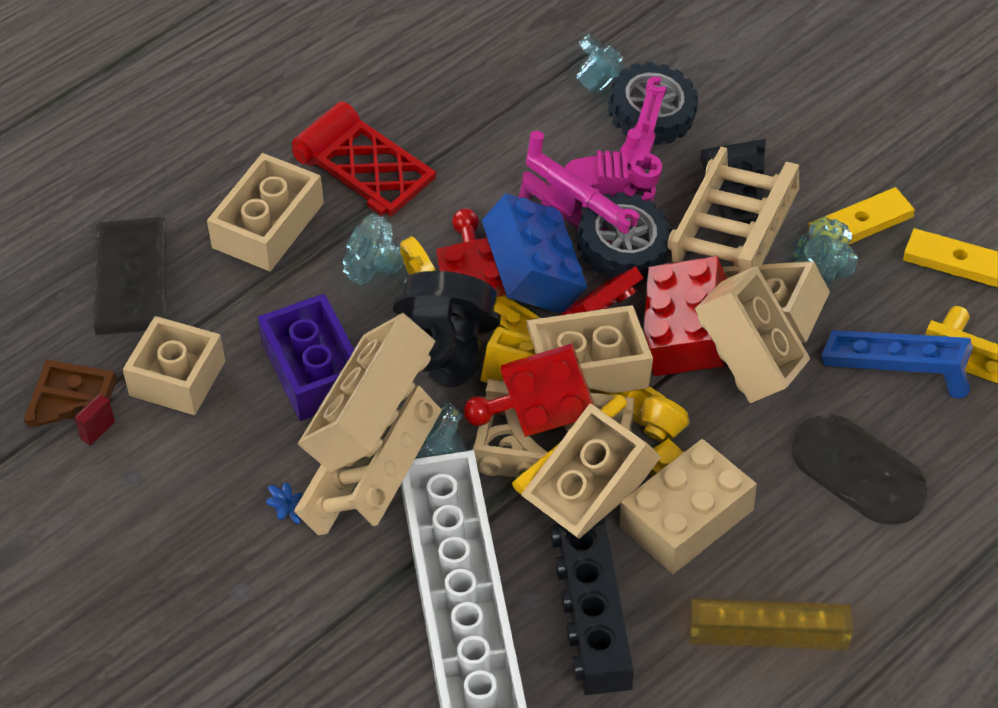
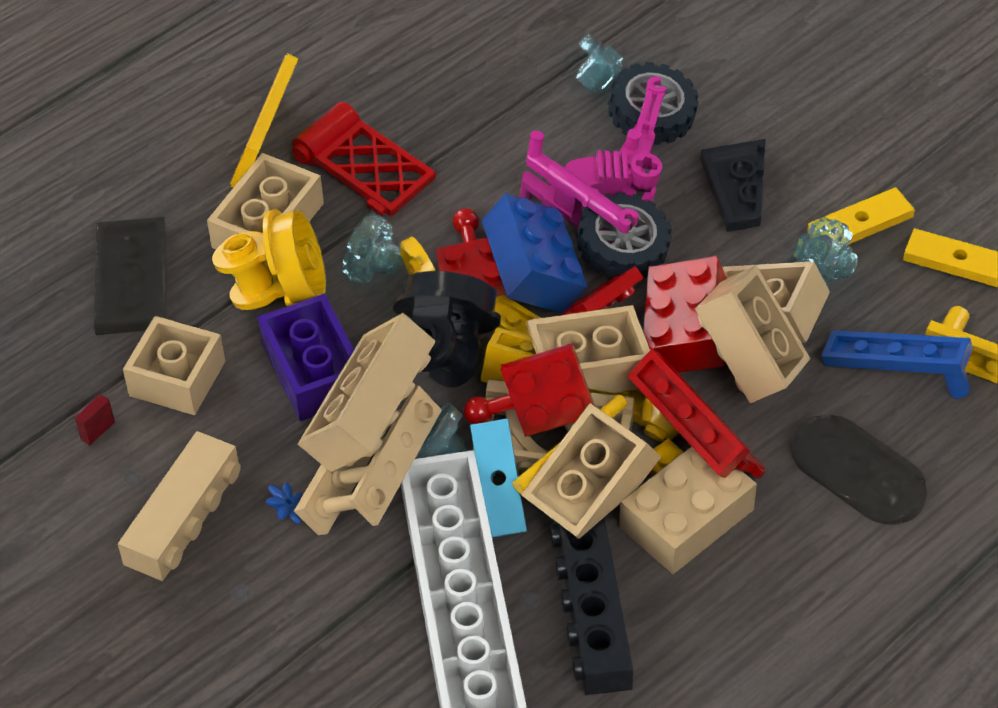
(66, 391): reddish brown wing -> none
(179, 506): none -> tan brick
(265, 118): none -> yellow tile
(292, 257): none -> yellow piece
(493, 455): none -> medium azure tile
(693, 417): none -> red fence
(758, 234): tan fence -> none
(770, 624): clear yellow brick -> none

